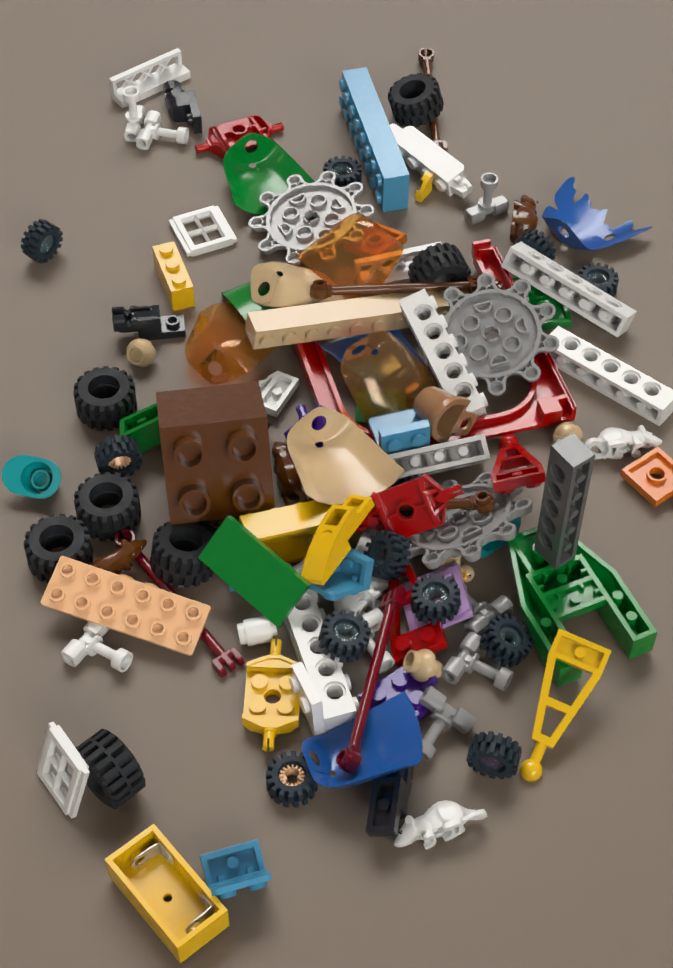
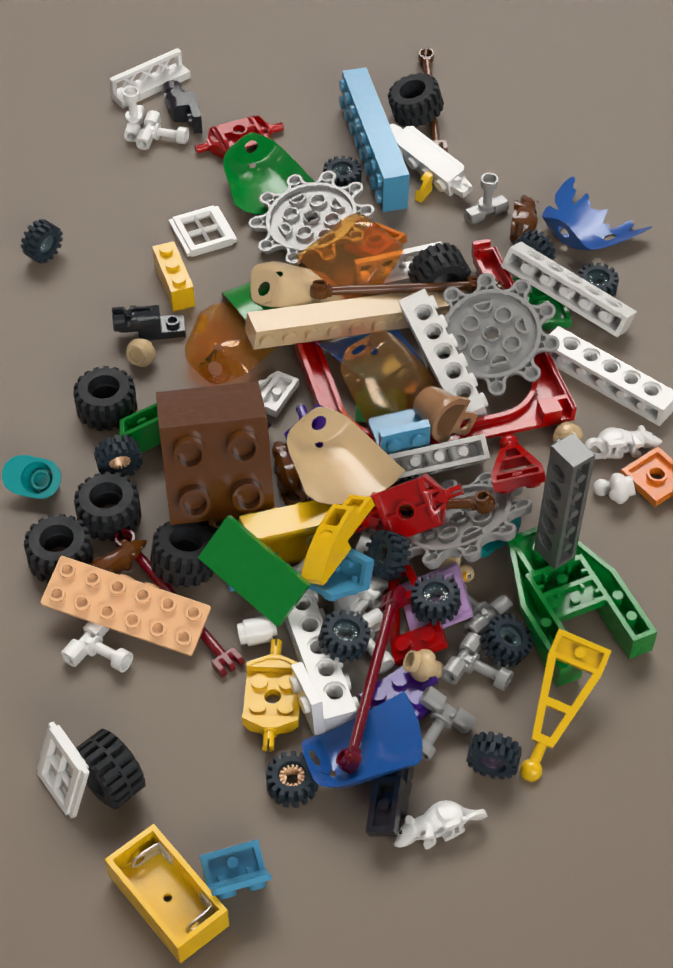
(620, 487): none -> white animal

